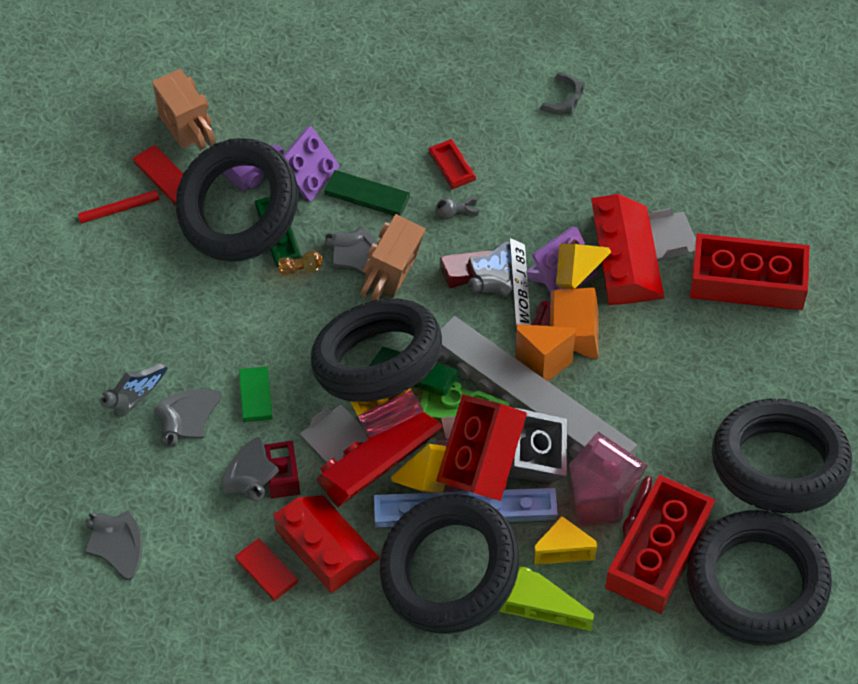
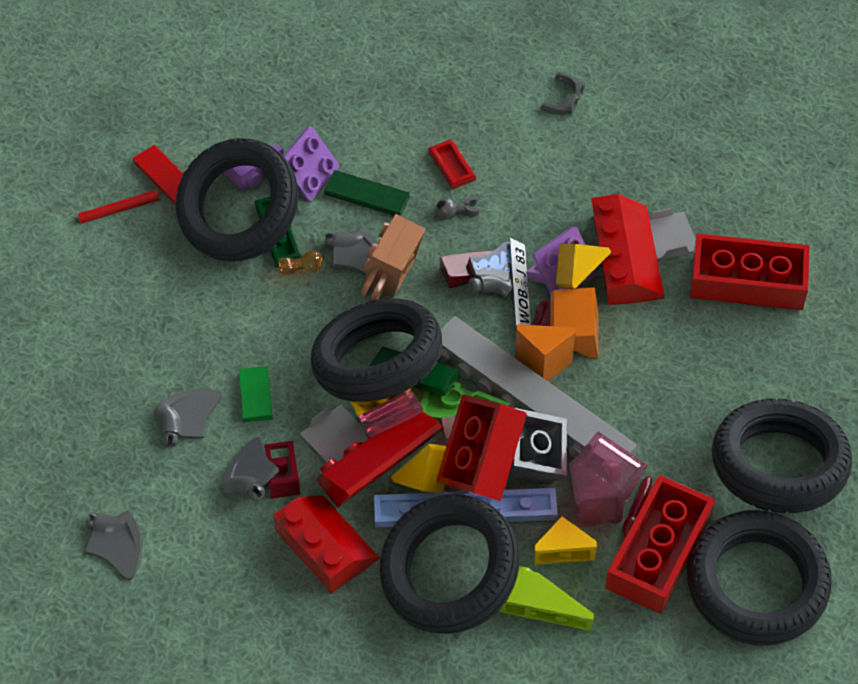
(132, 389): dark grey arm -> none
(183, 110): nougat brick -> none
(266, 569): red tile -> none

